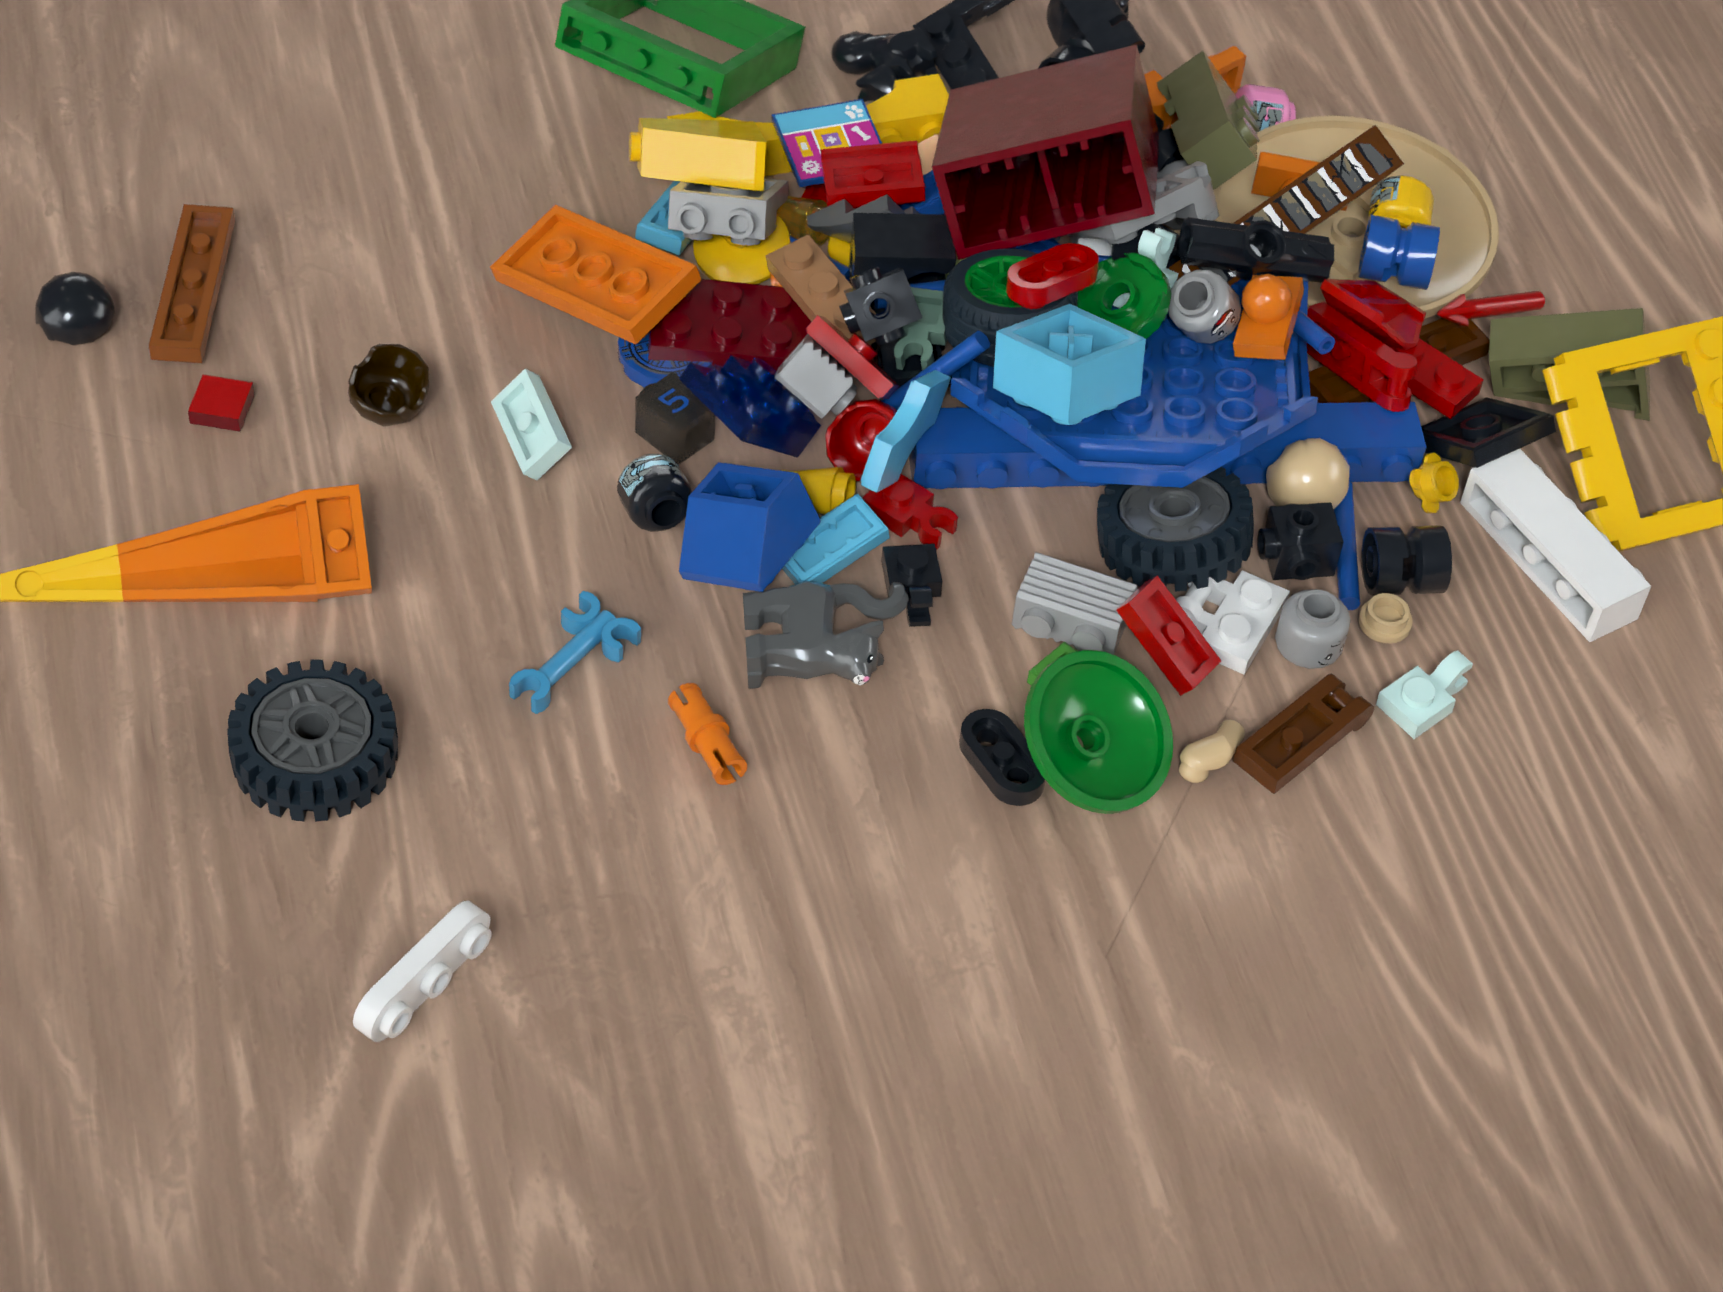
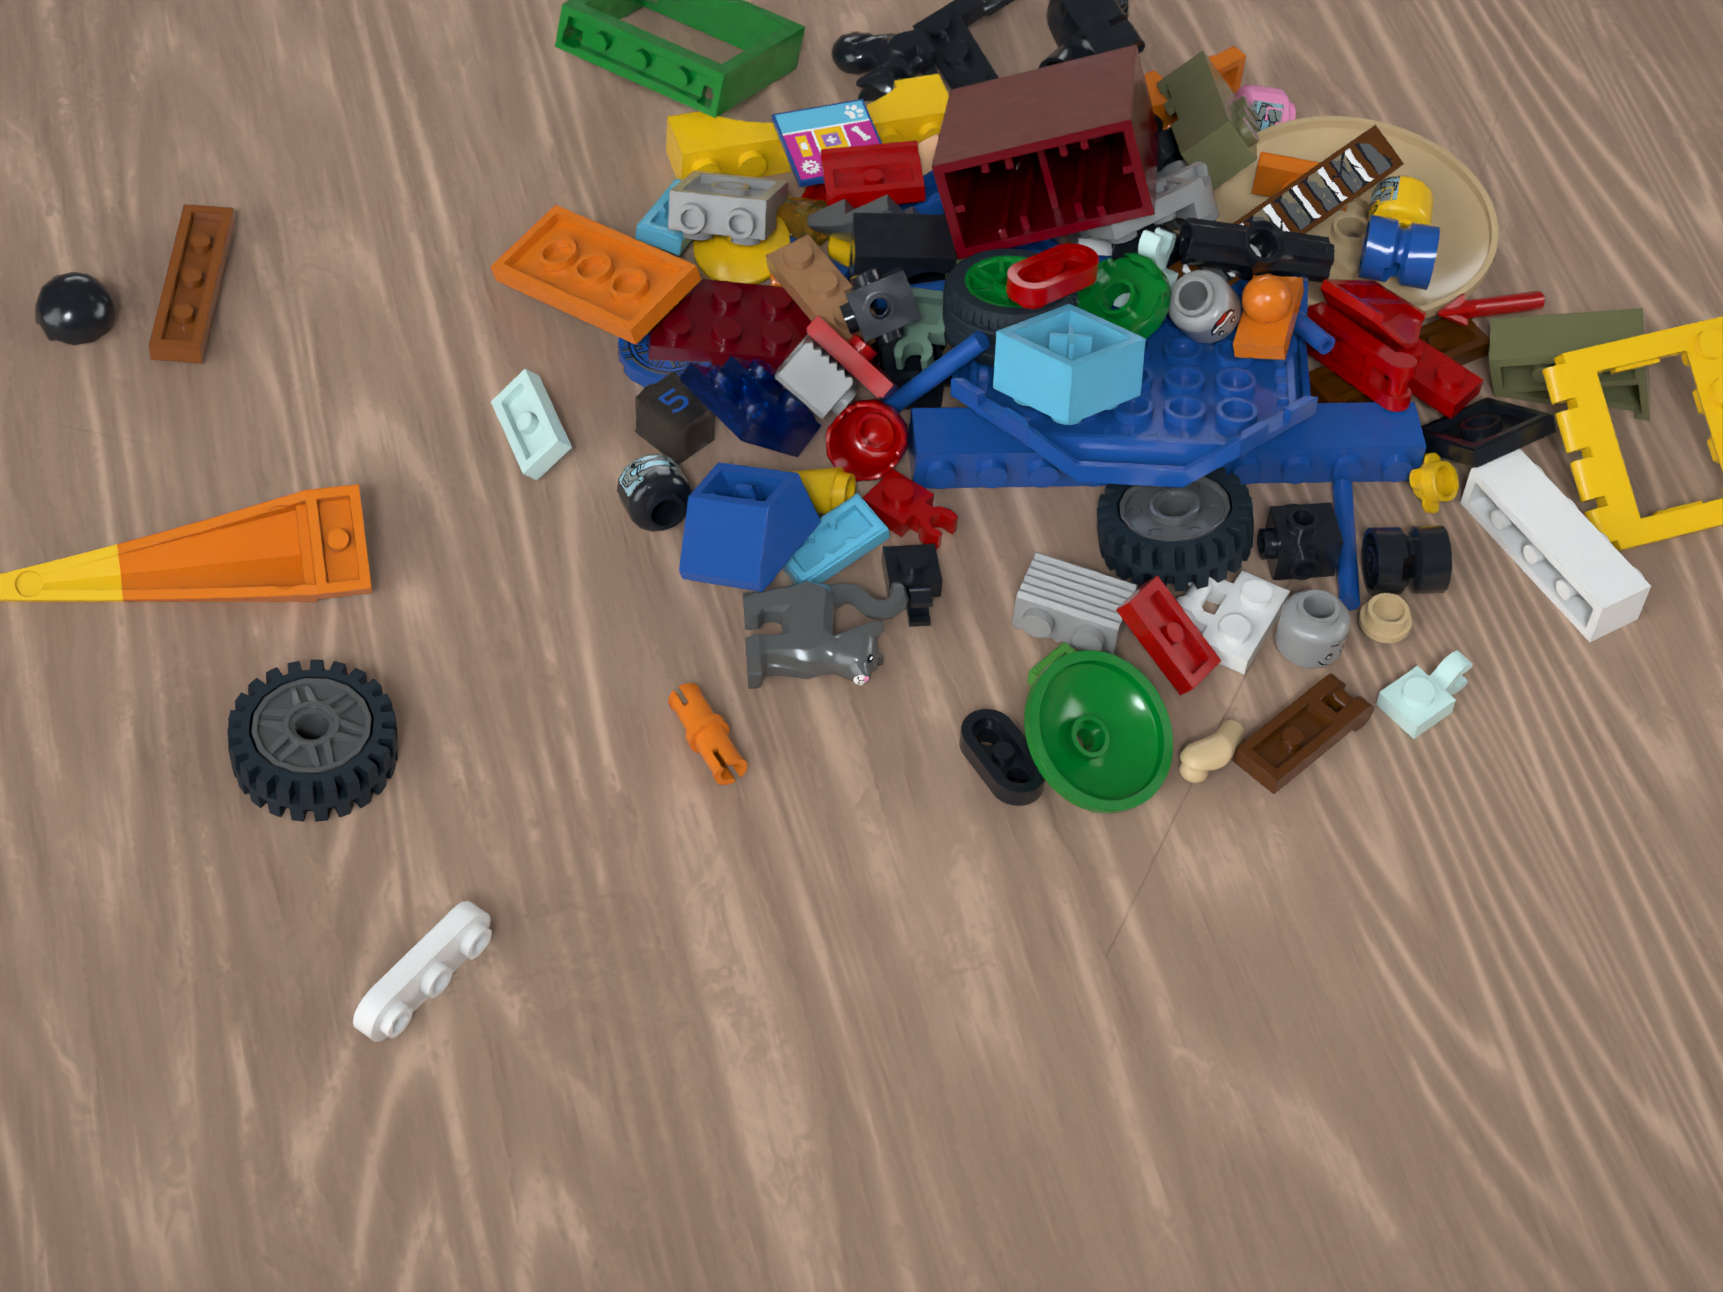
(221, 403): red tile -> none
(389, 385): dark brown hair -> none
(589, 630): dark azure bar -> none
(700, 152): yellow slope -> none
(905, 429): medium azure tile -> none
(1308, 474): tan hair -> none

